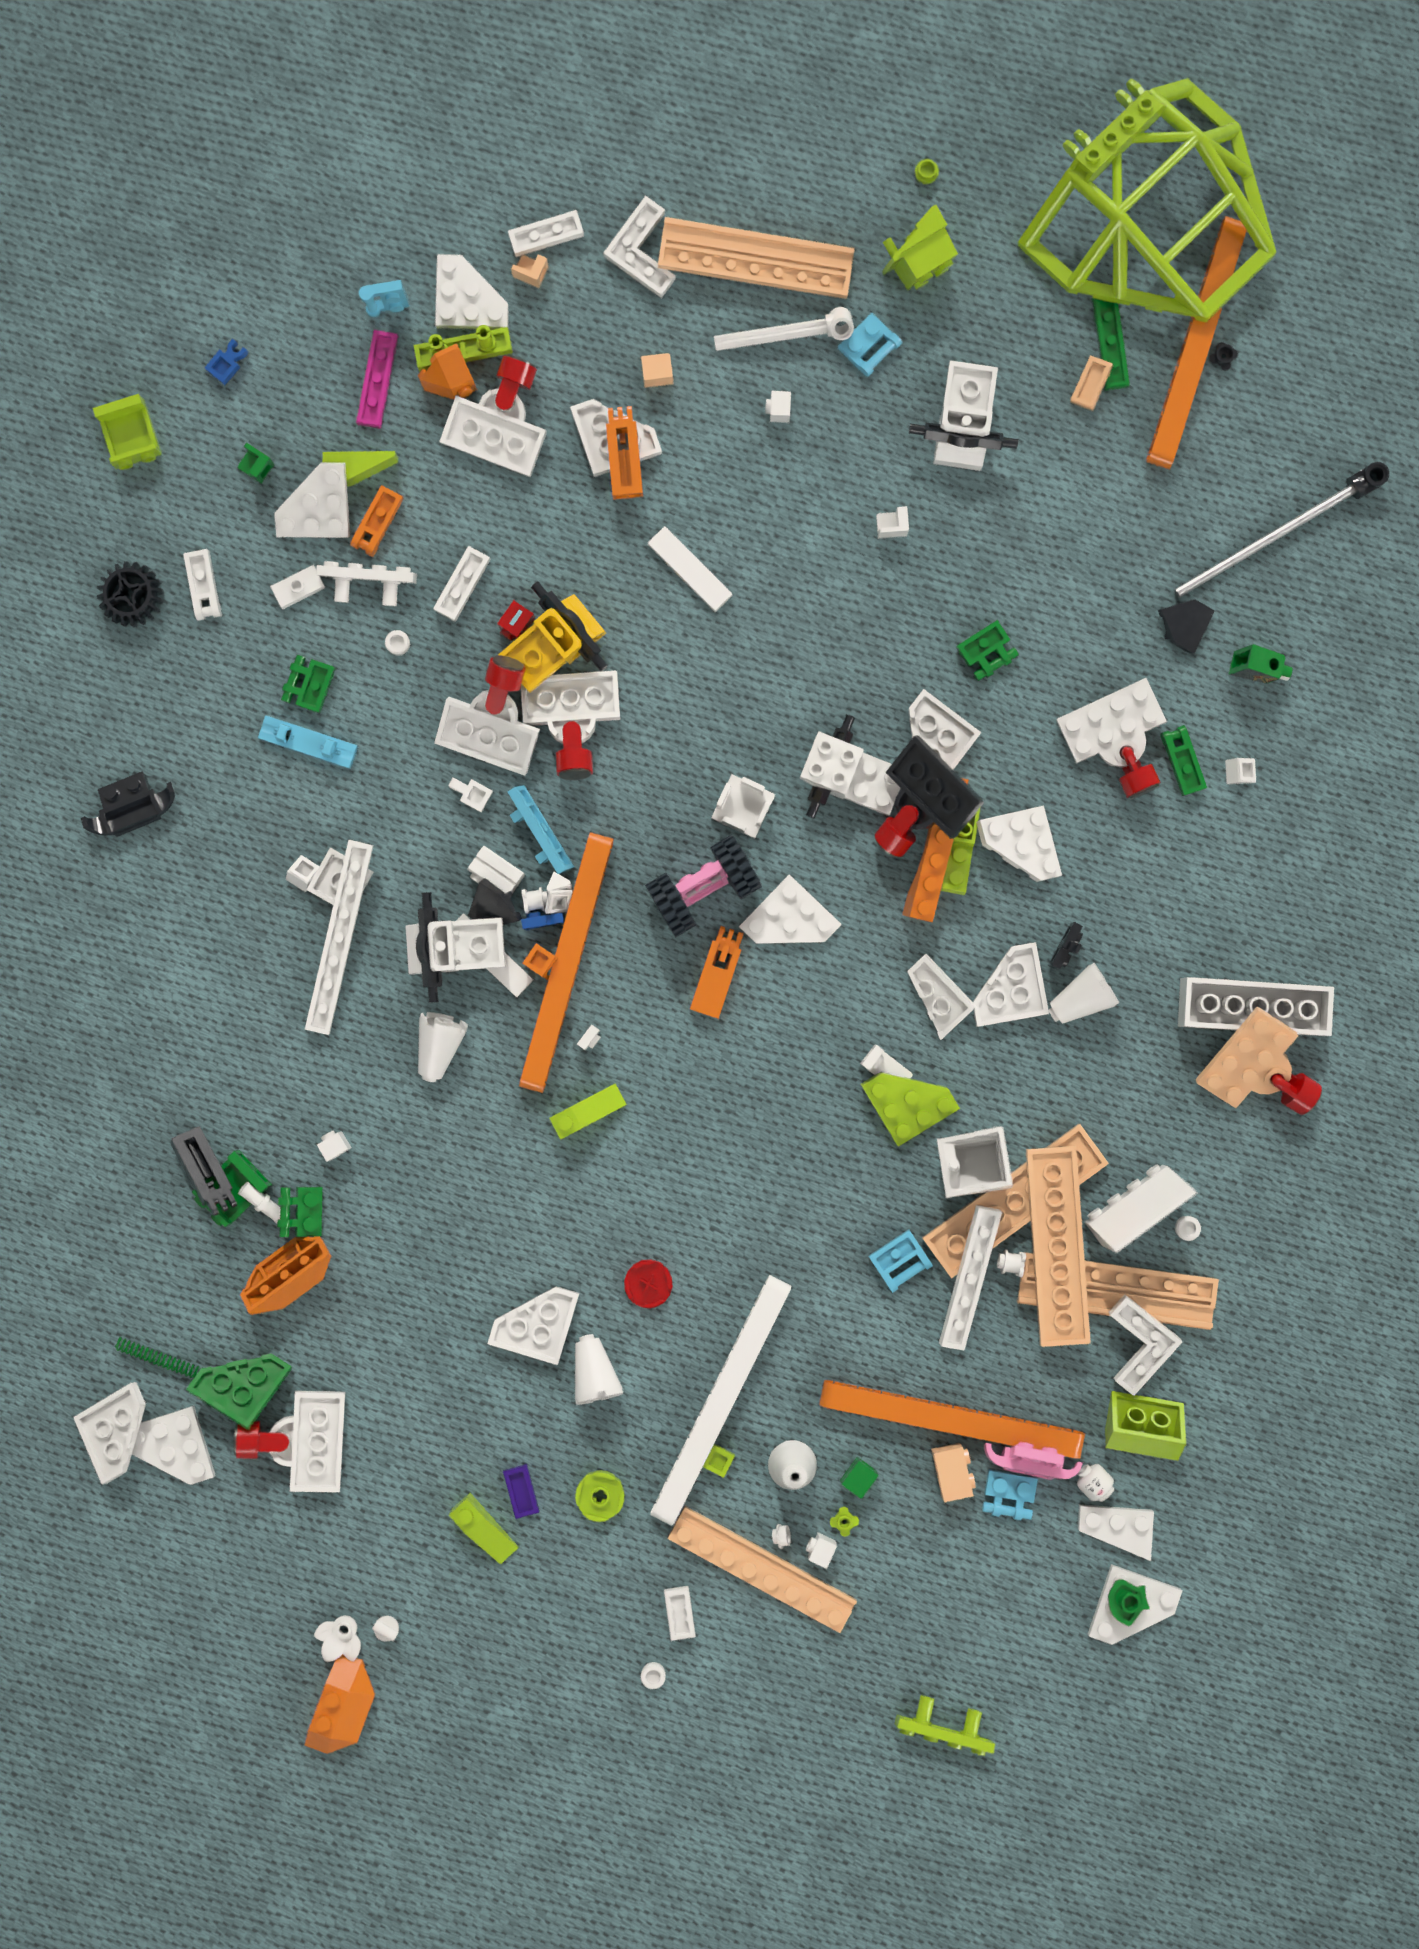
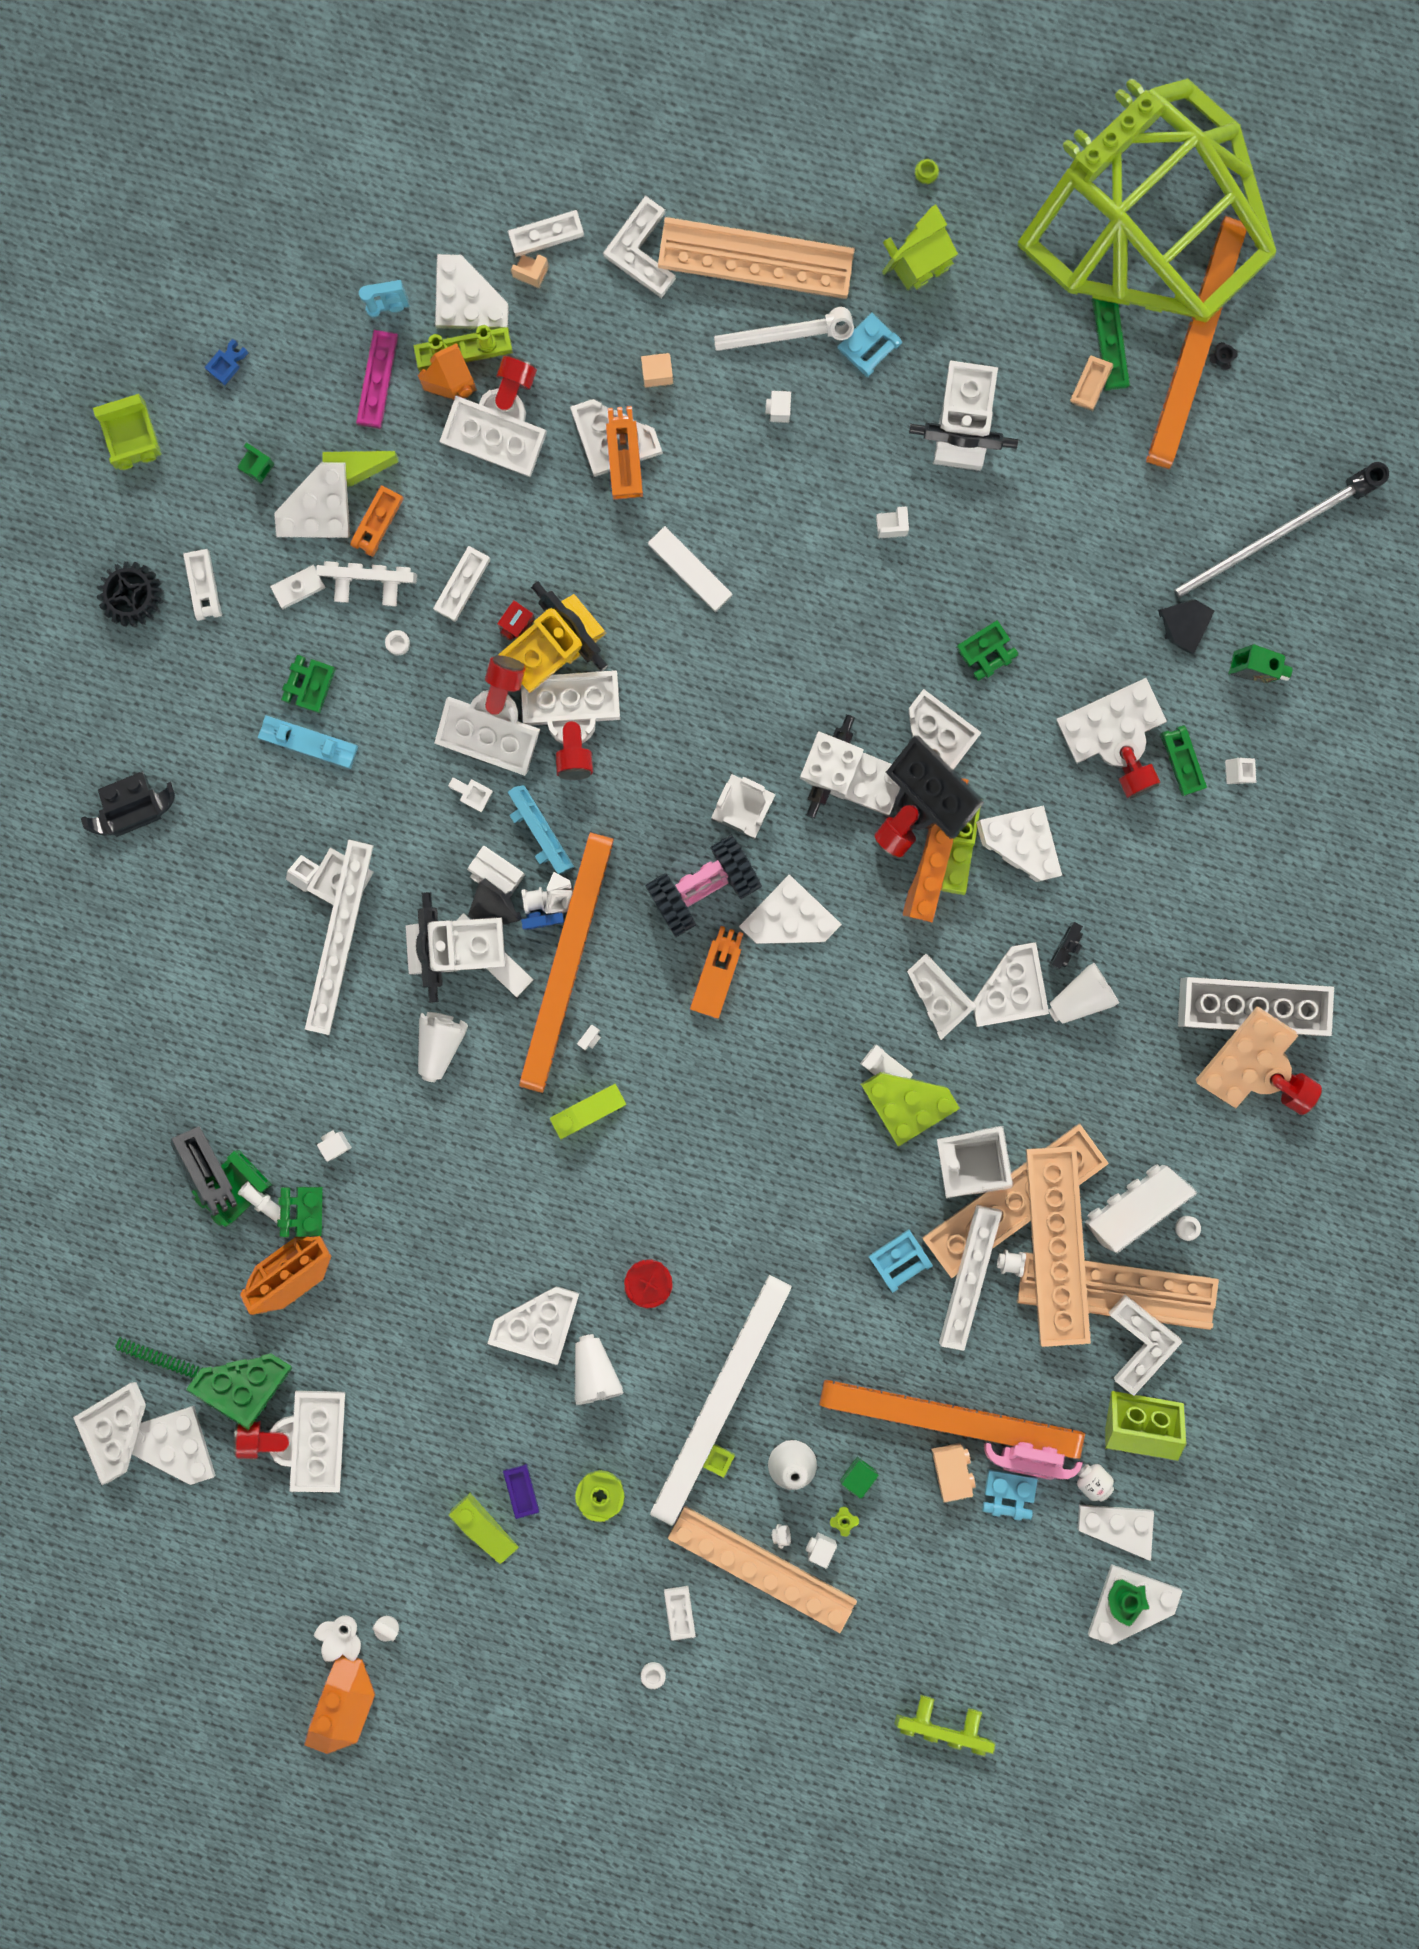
(540, 961): orange panel -> none

